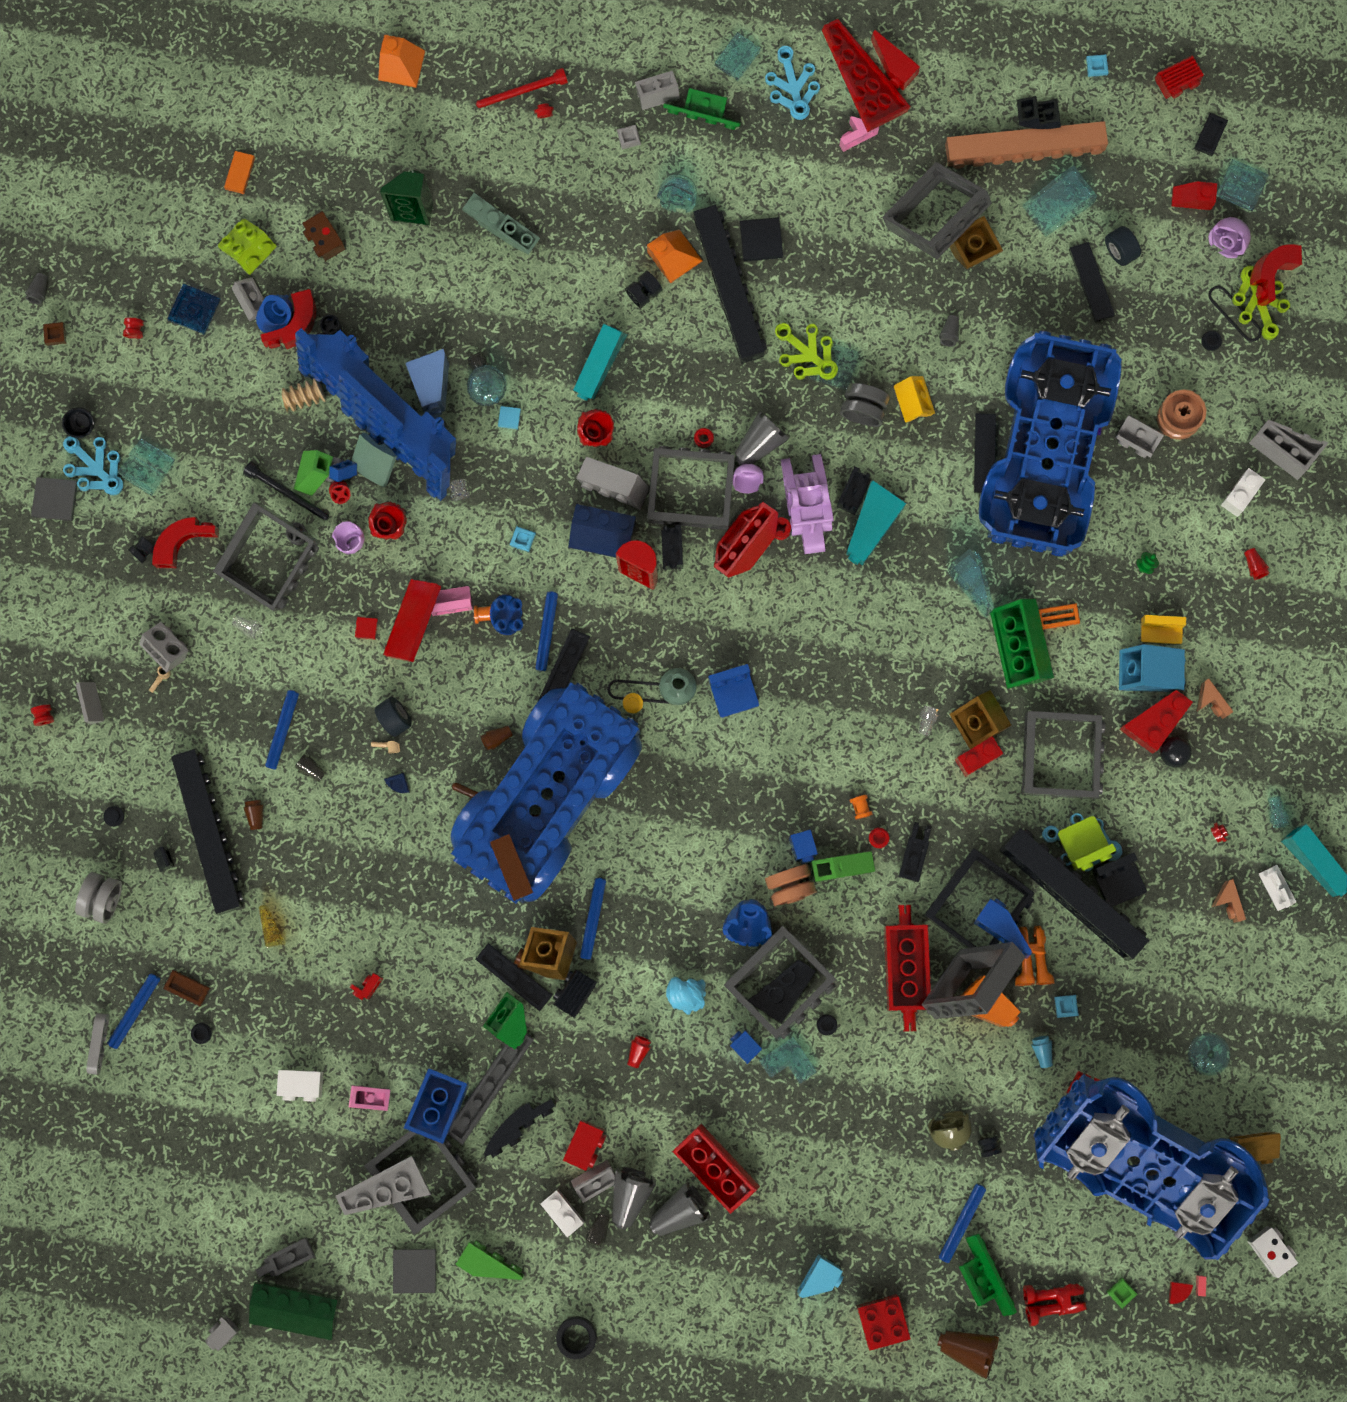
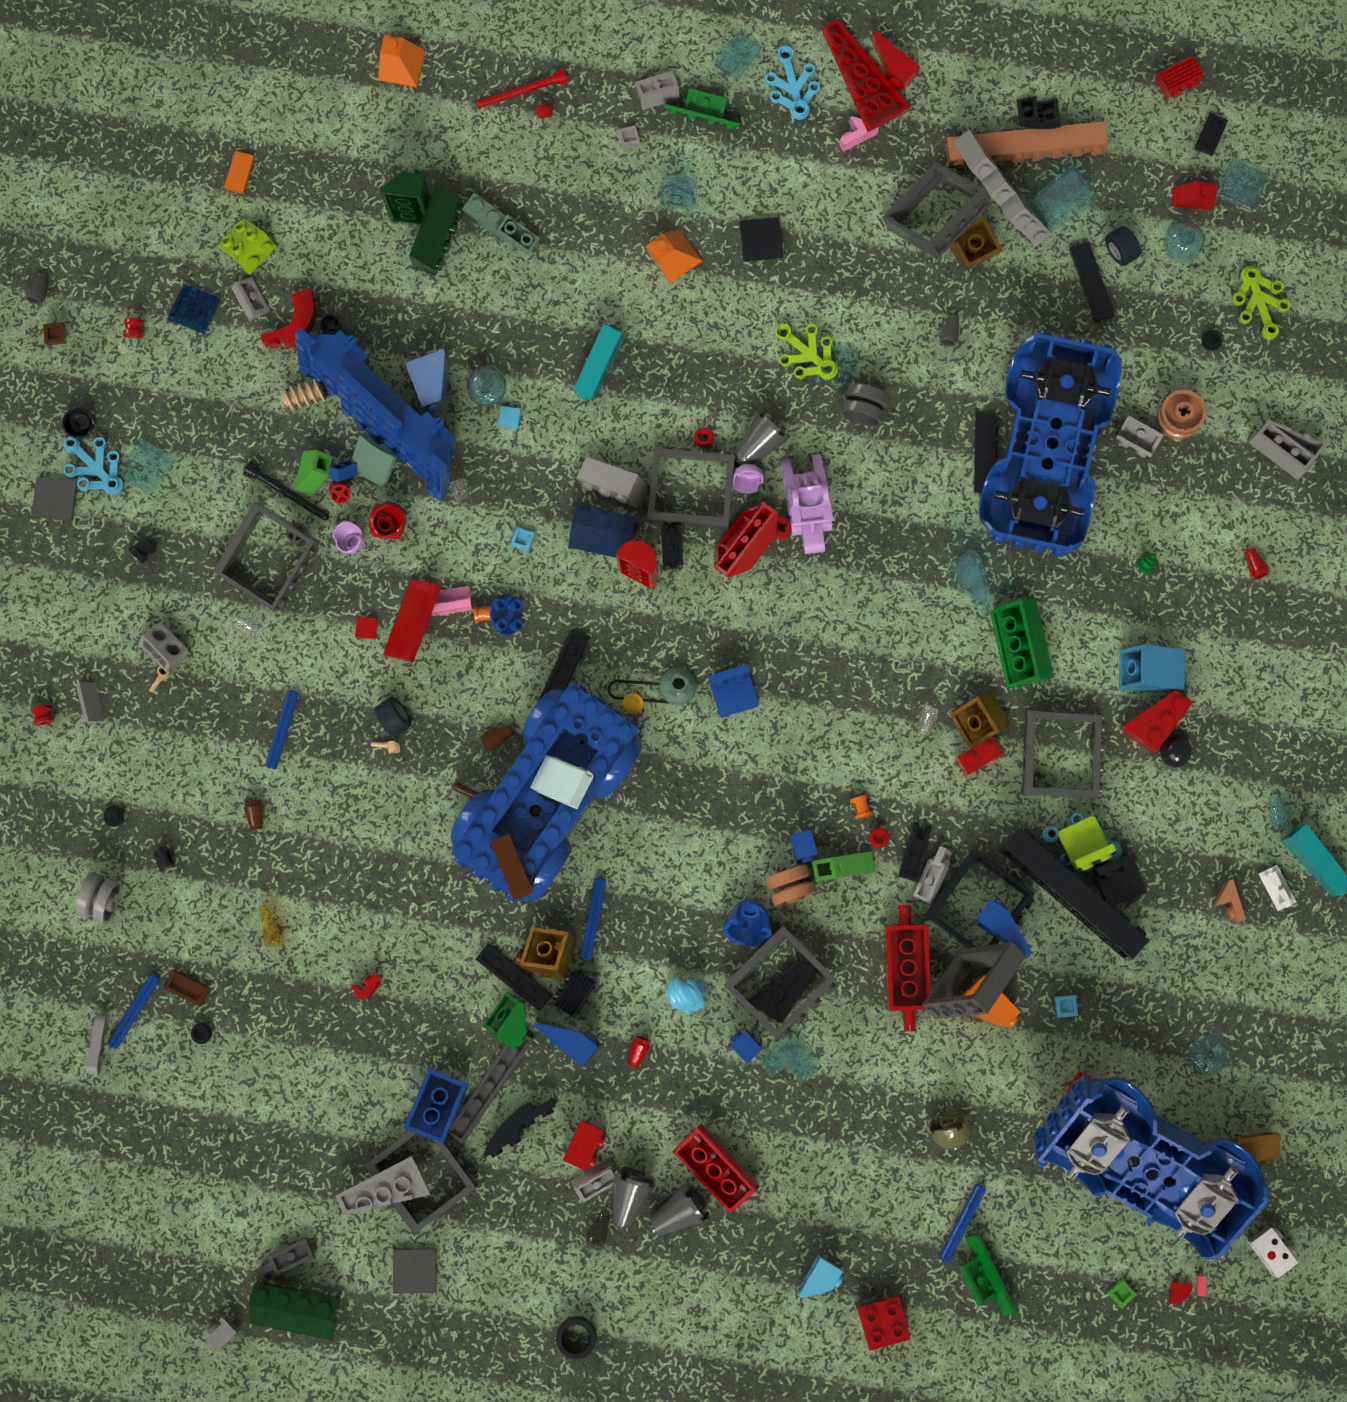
(172, 538): red arch -> none
(207, 831): black brick -> none
(274, 313): blue piece -> none
(299, 1084): white brick -> none
(310, 768): clear smoke cone -> none
(323, 236): reddish brown brick -> none
(369, 1098): bright pink slope -> none
(398, 783): dark blue tile -> none
(436, 230): none -> dark green slope
(481, 1263): bright green slope -> none
(546, 631): blue axle -> none
(562, 781): none -> light aqua piece
(562, 1213): white brick -> none
(573, 1043): none -> blue slope
(595, 428): red hair -> none
(648, 284): black wheel -> none
(728, 283): black brick -> none
(826, 1024): black plate -> none
(854, 491): black hinge -> none
(875, 519): teal slope -> none
(914, 398): yellow panel -> none
(933, 876): none -> light grey hinge
(970, 1350): reddish brown cone -> none
(989, 1146): black wheel -> none
(1000, 188): none -> light grey arch
(1037, 947): orange piece -> none
(1043, 1050): medium azure cone -> none
(1060, 624): orange tile -> none
(1062, 1306): red piece -> none
(1097, 65): medium azure tile -> none
(1162, 629): yellow panel -> none
(1184, 241): none -> clear light blue cylinder
(1211, 695): nougat slope -> none
(1219, 832): red plate -> none
(1227, 317): black piece -> none
(1232, 235): lavender cylinder -> none
(1243, 492): white brick -> none
(1264, 271): red arch -> none

